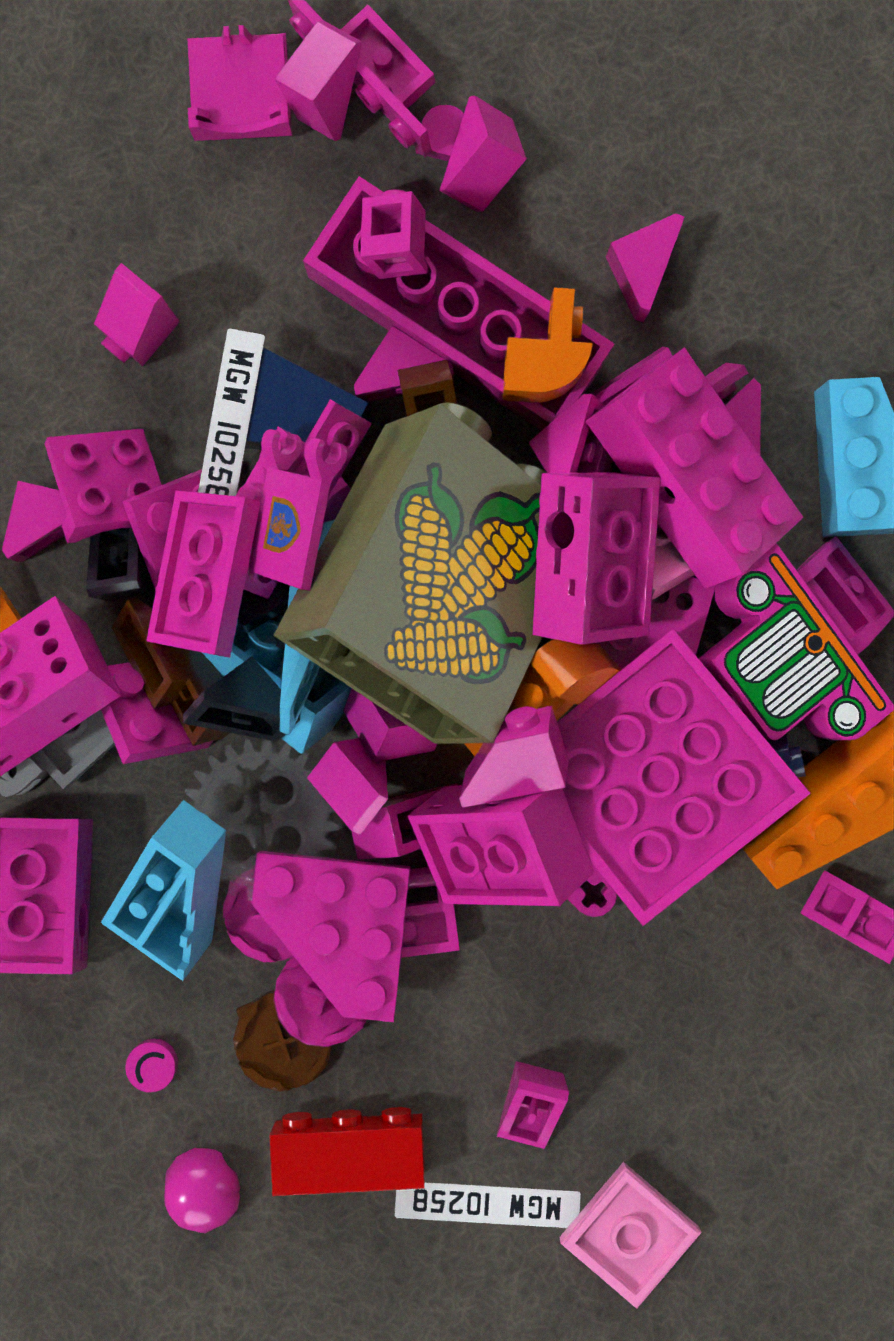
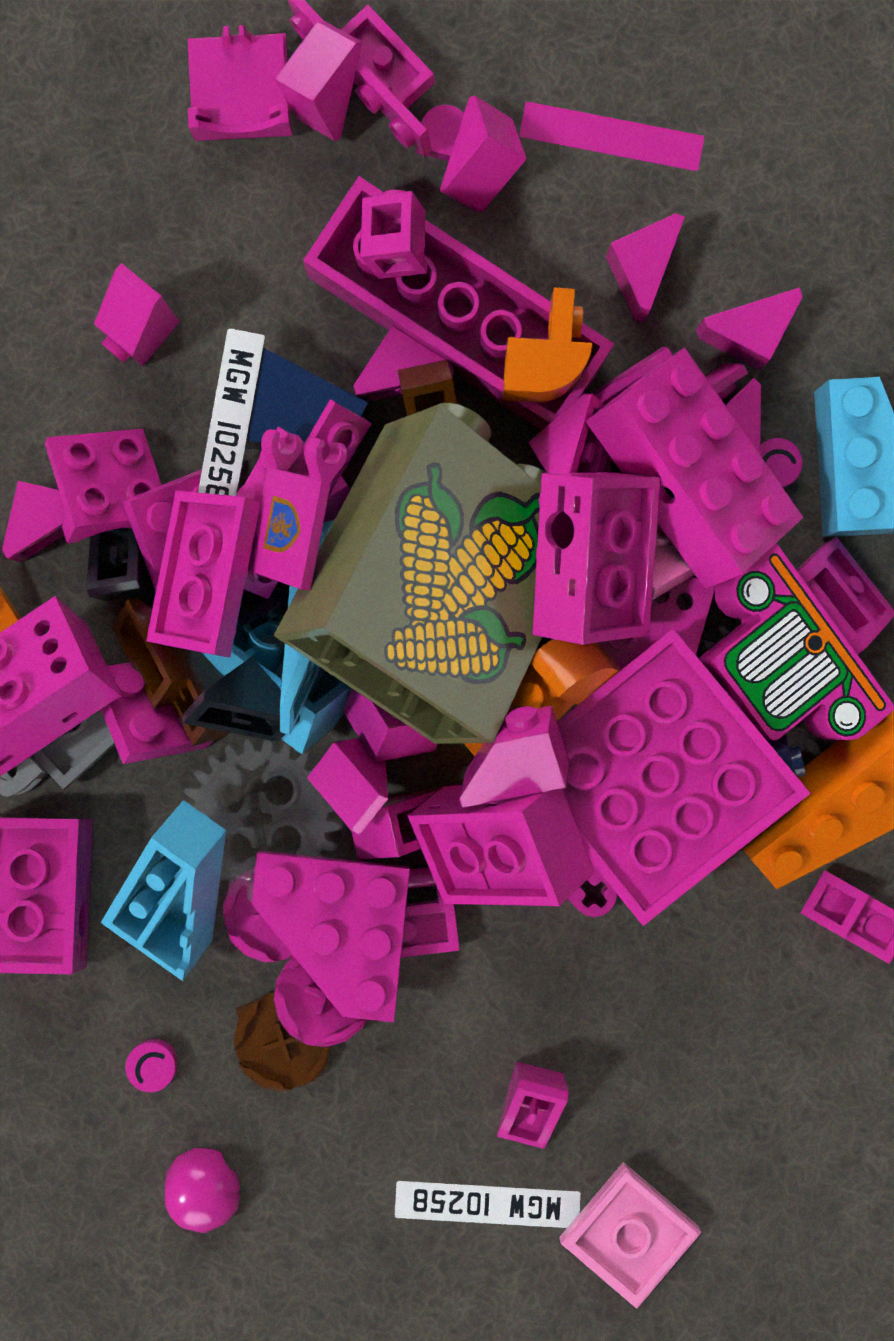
(347, 1152): red brick -> none
(611, 136): none -> dark pink sticker
(751, 329): none -> dark pink slope
(782, 459): none -> dark pink tile

